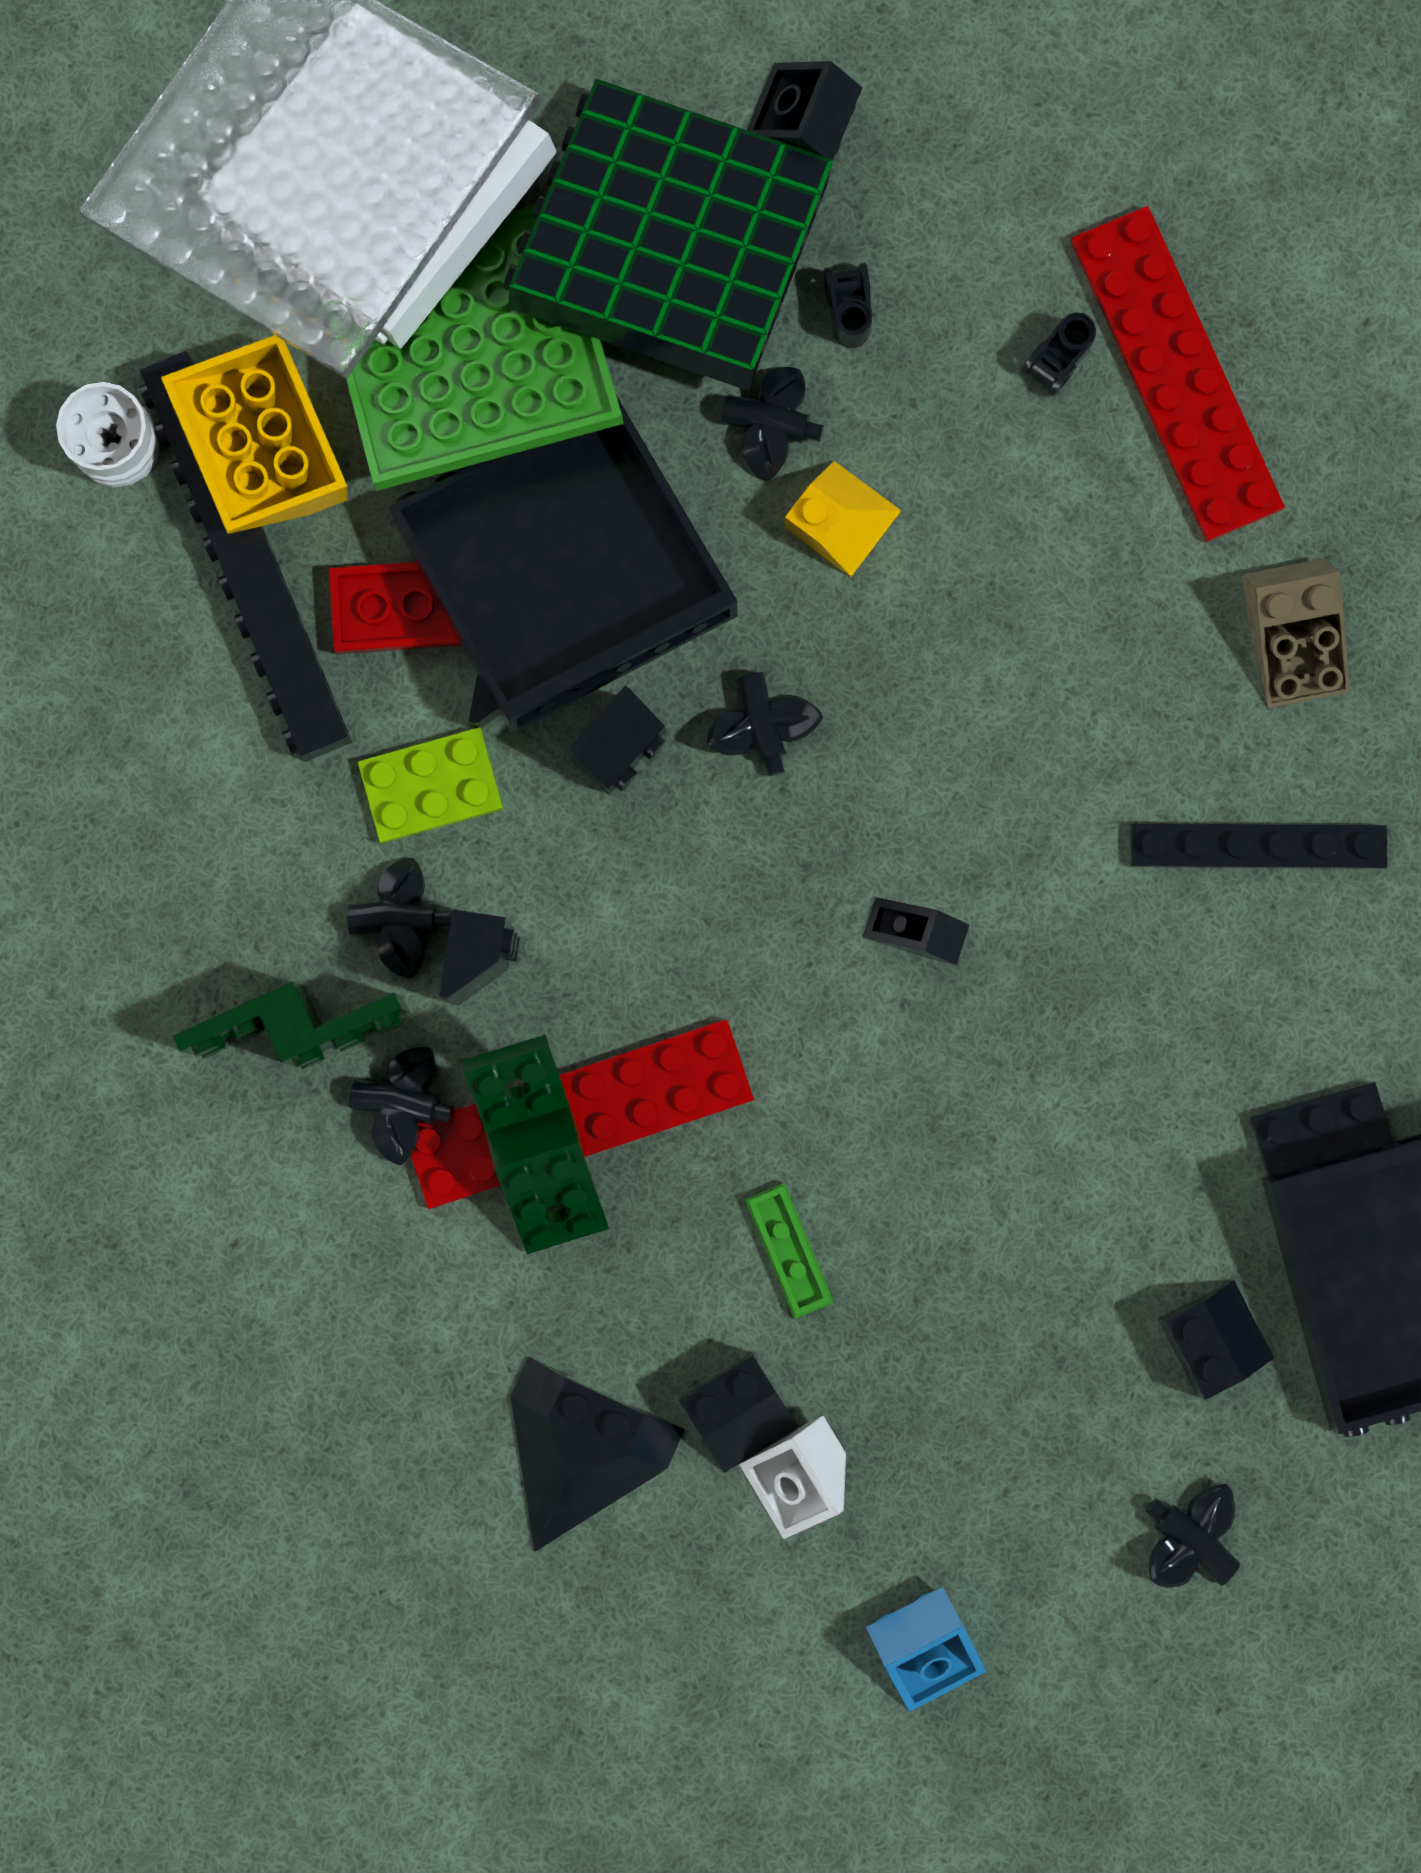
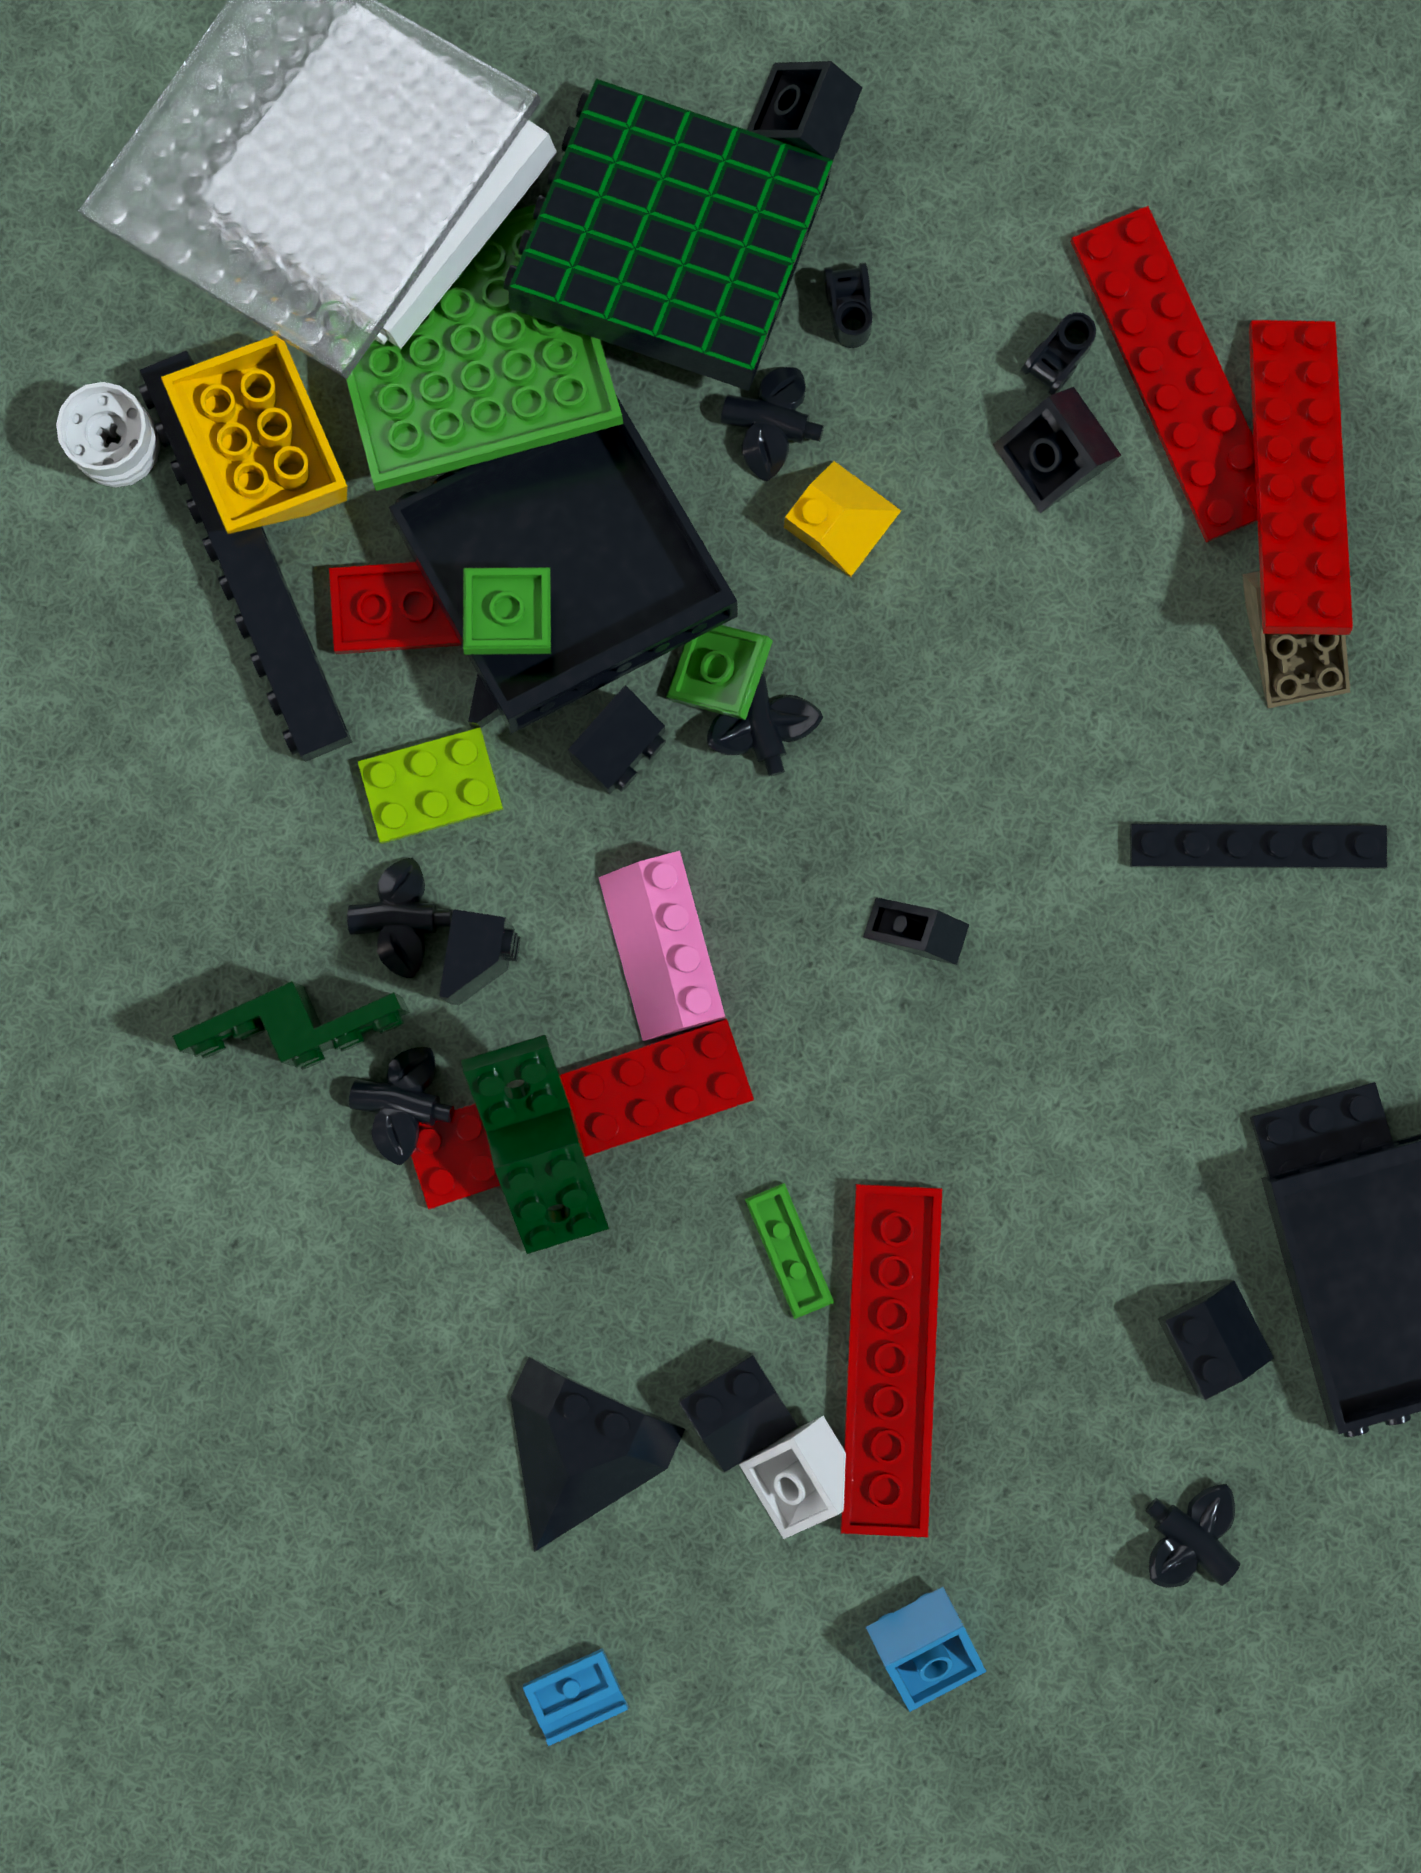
(506, 611): none -> bright green tile
(575, 1696): none -> dark azure plate
(661, 946): none -> bright pink slope
(720, 671): none -> bright green tile
(891, 1360): none -> red plate
(1056, 448): none -> black slope
(1299, 478): none -> red plate

